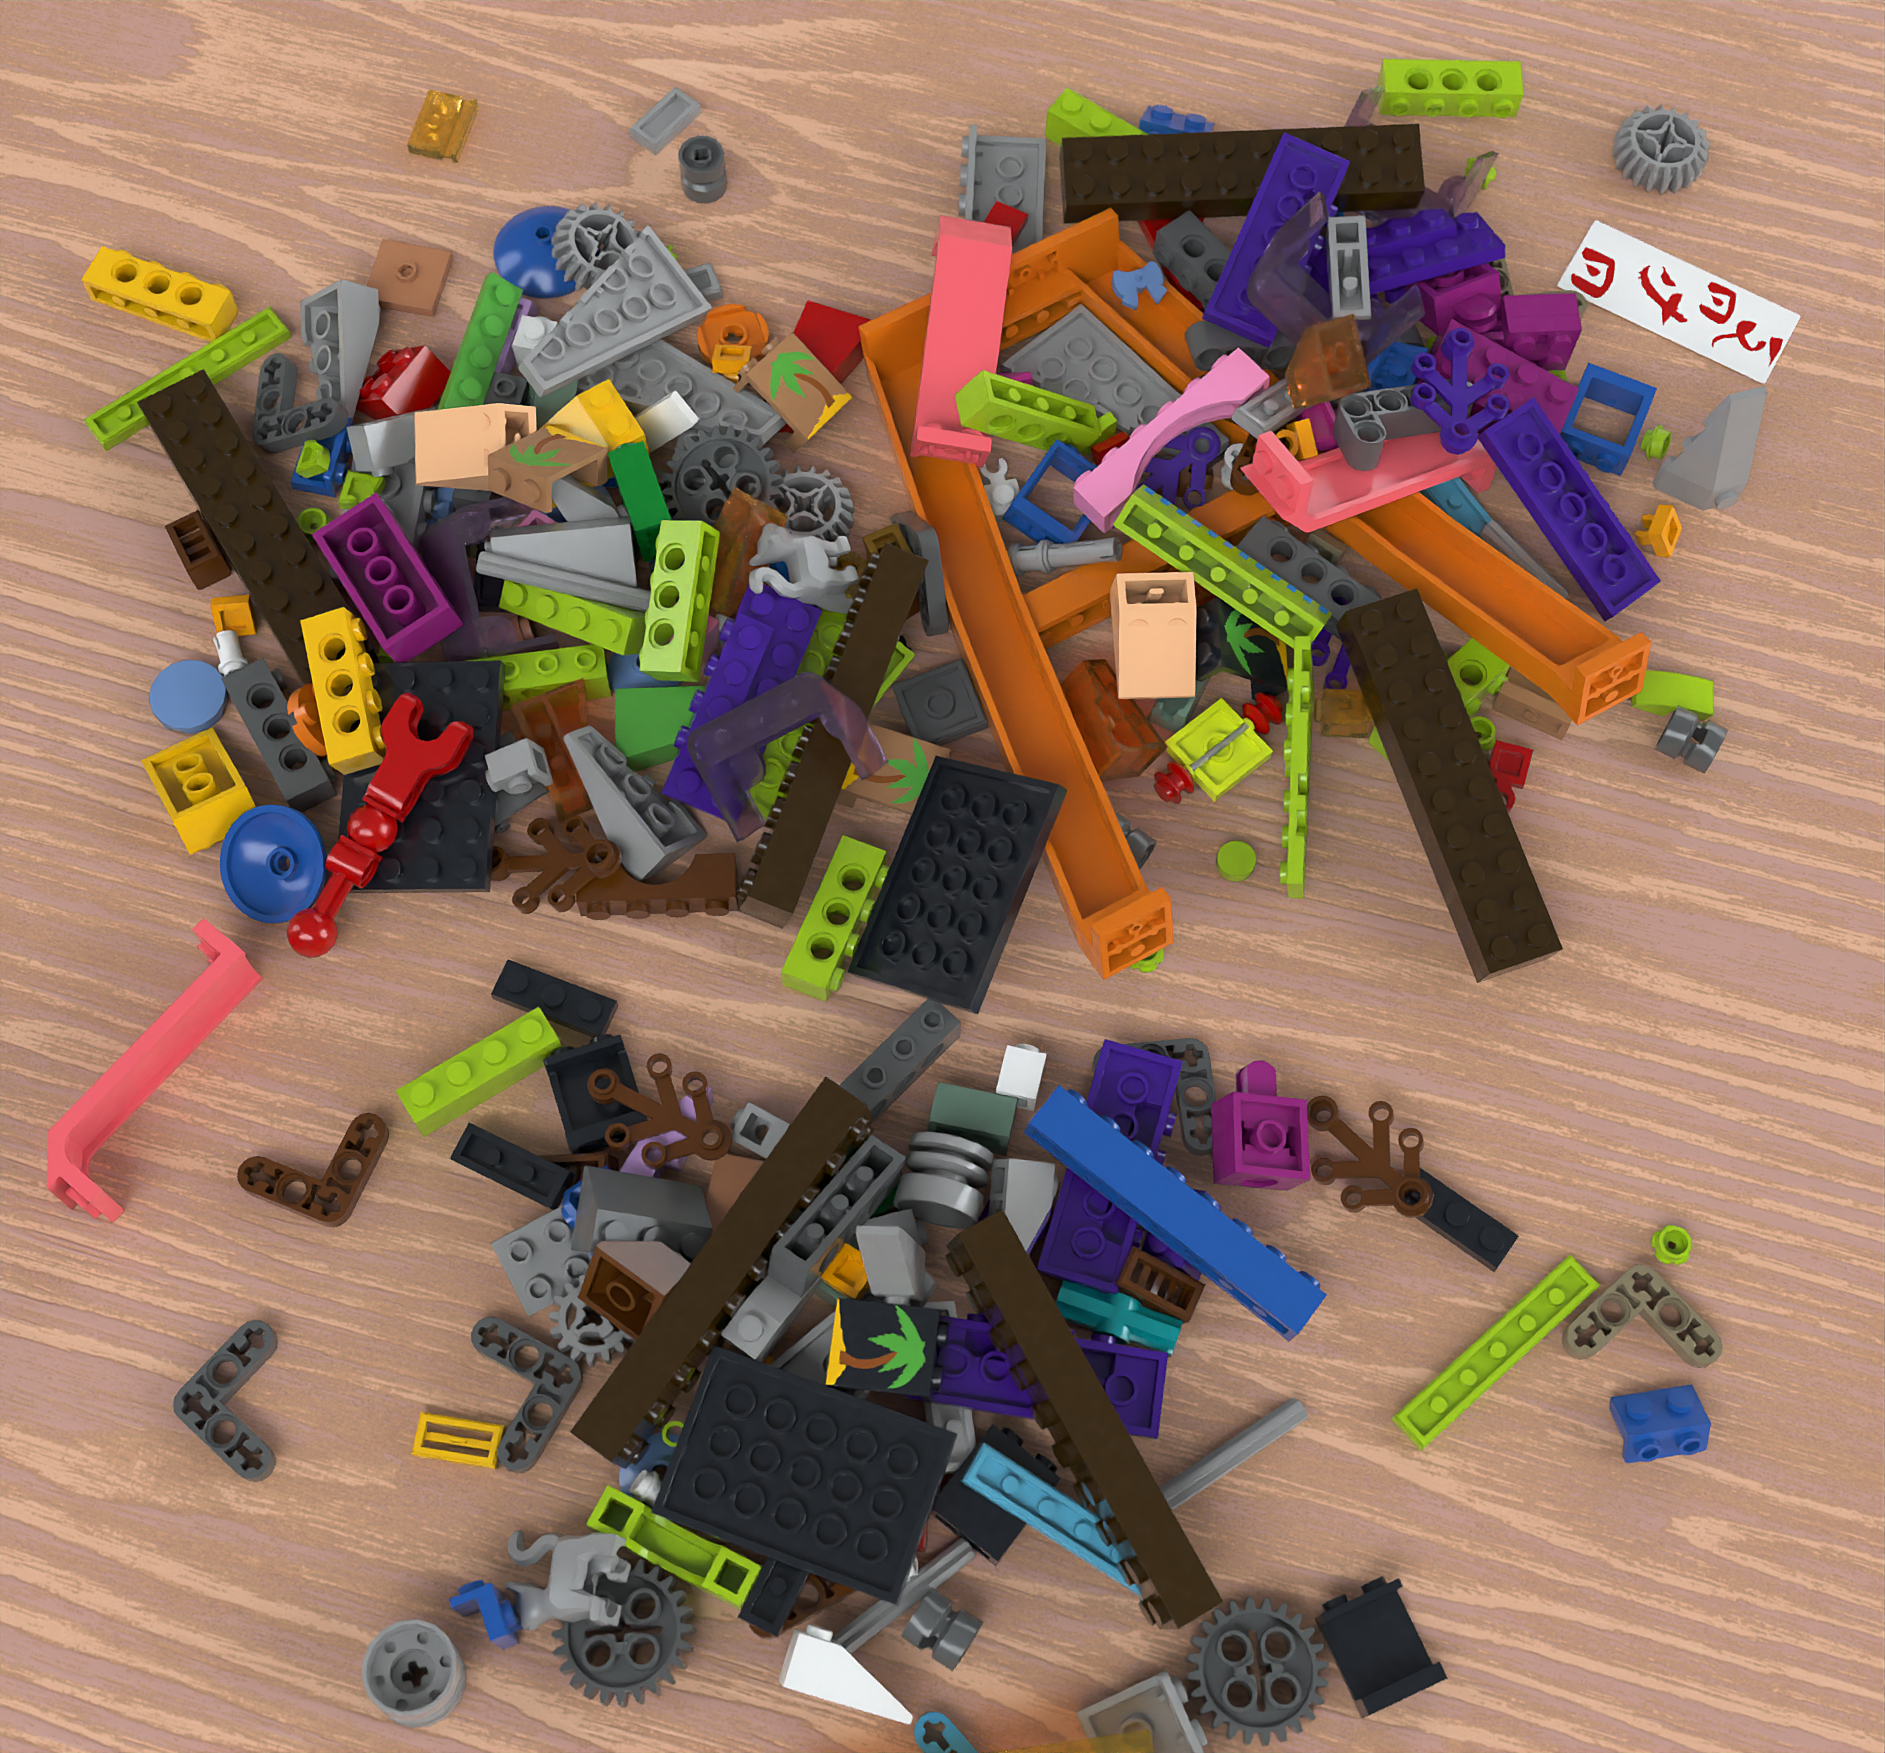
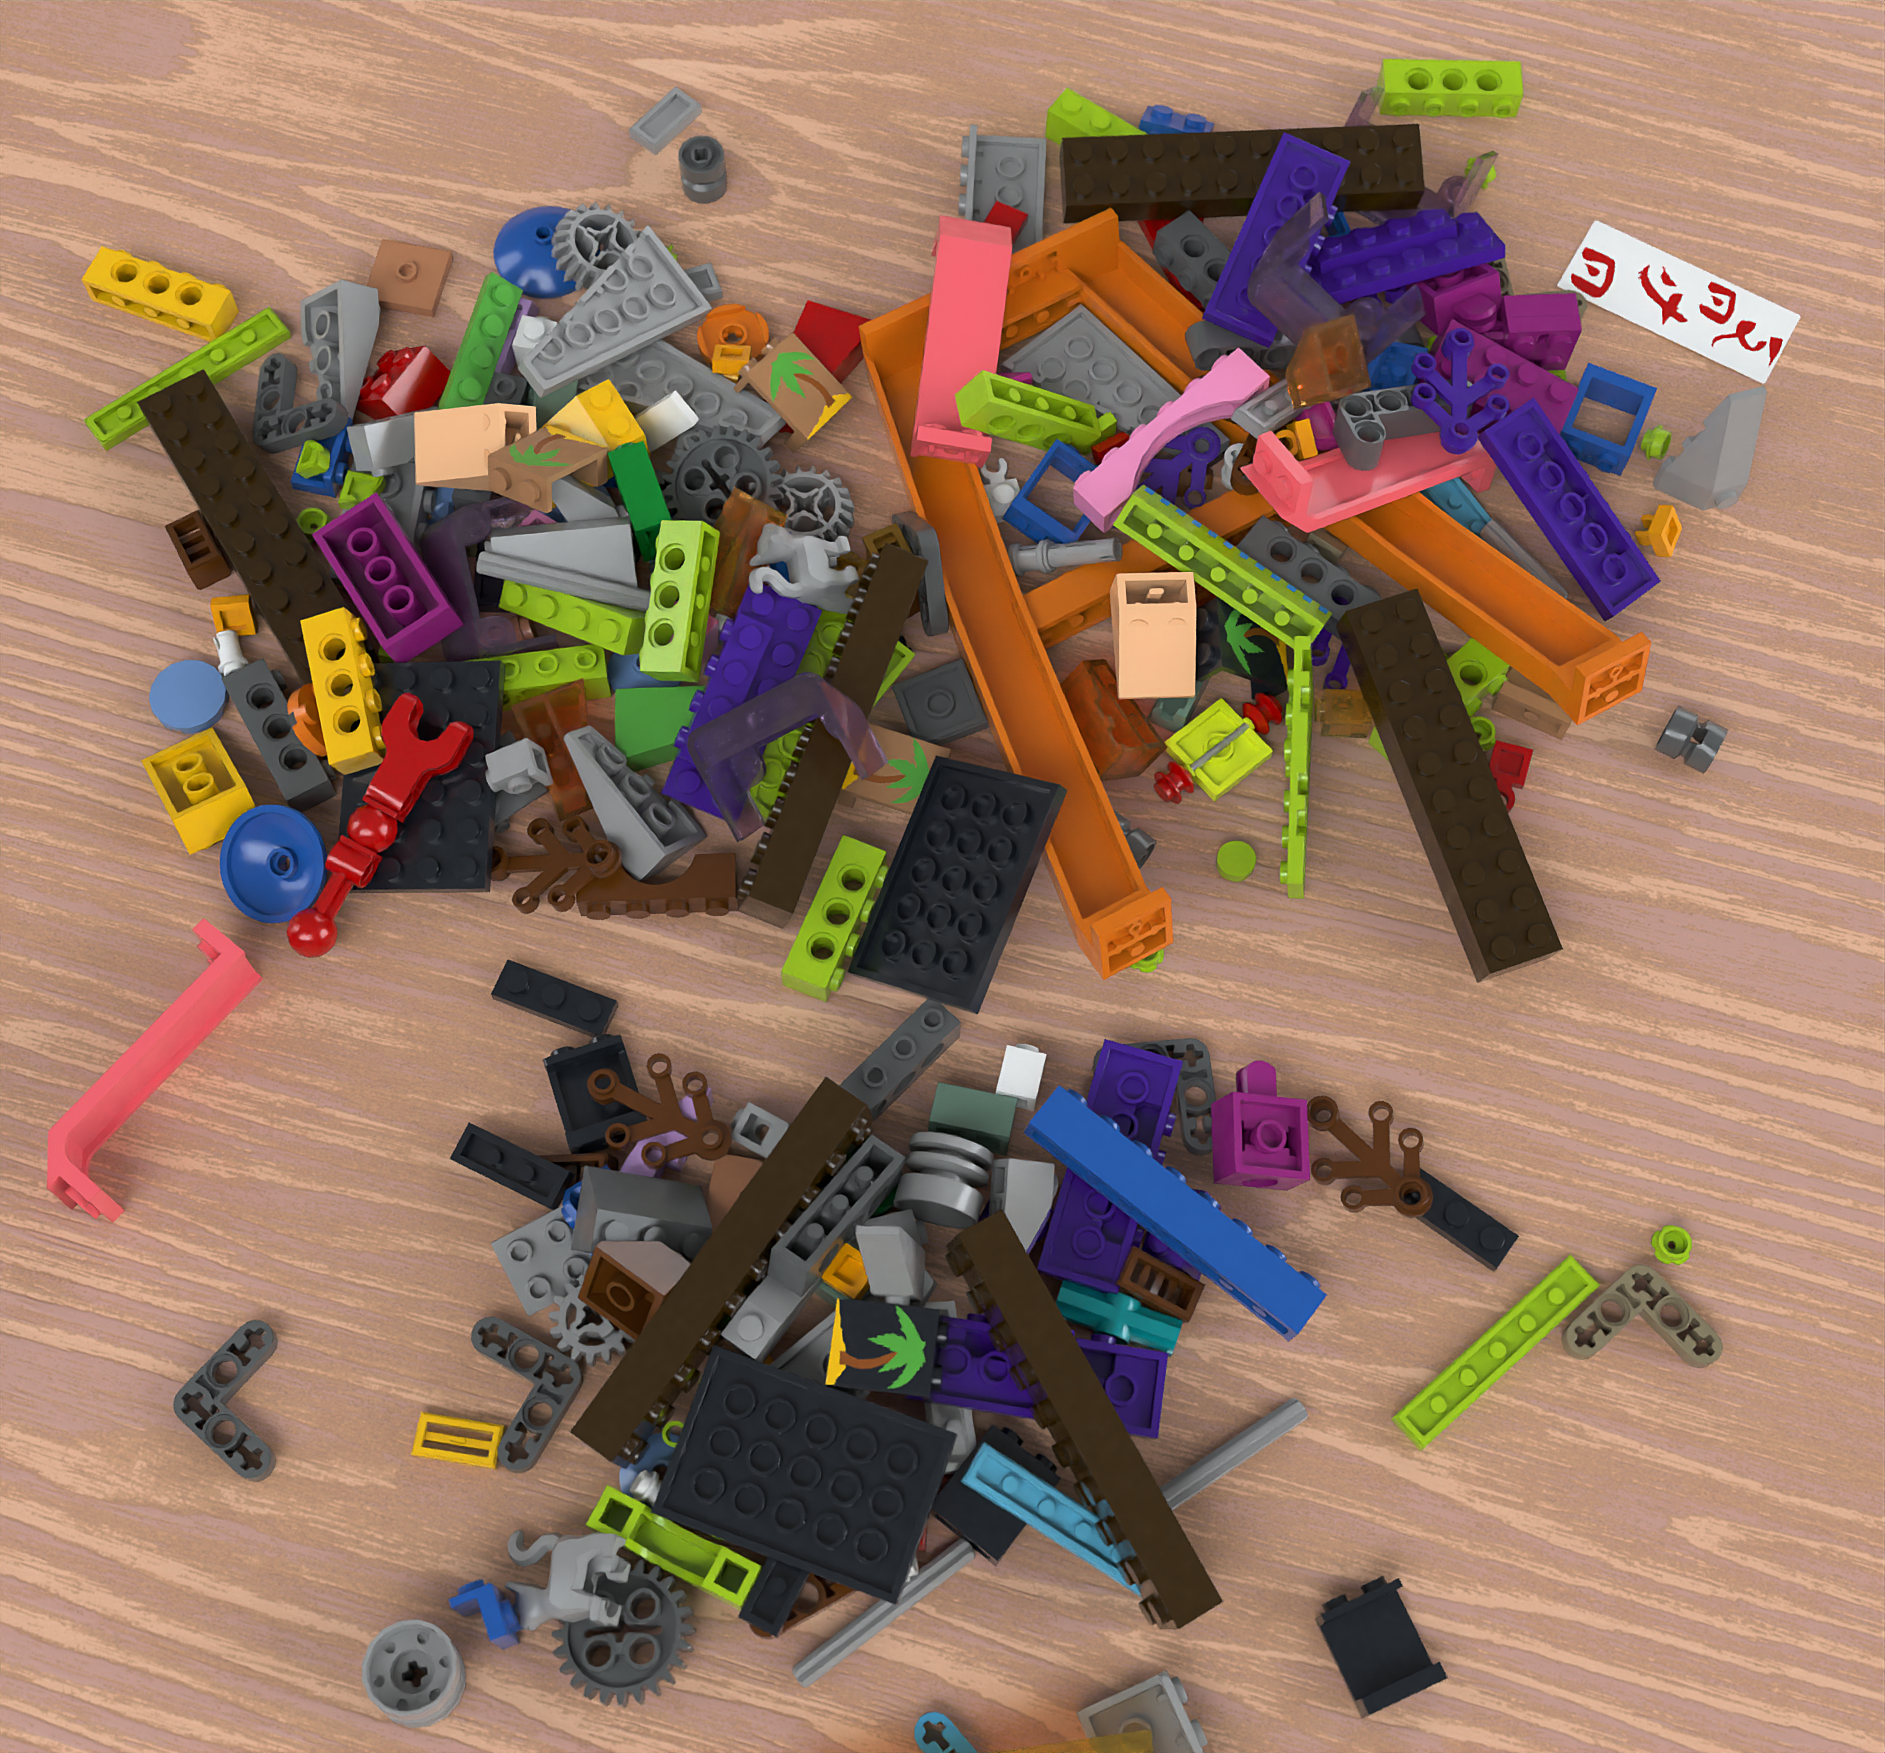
(331, 1185): reddish brown beam -> none
(442, 126): clear yellow plate -> none
(479, 1072): lime brick -> none
(828, 1671): white slope -> none
(941, 1629): dark grey wheel -> none
(1128, 284): medium blue piece -> none
(1296, 1668): dark grey gear -> none
(1348, 267): light grey slope -> none
(1661, 1423): blue bracket -> none
(1667, 690): lime slope -> none
(1682, 151): light grey gear -> none

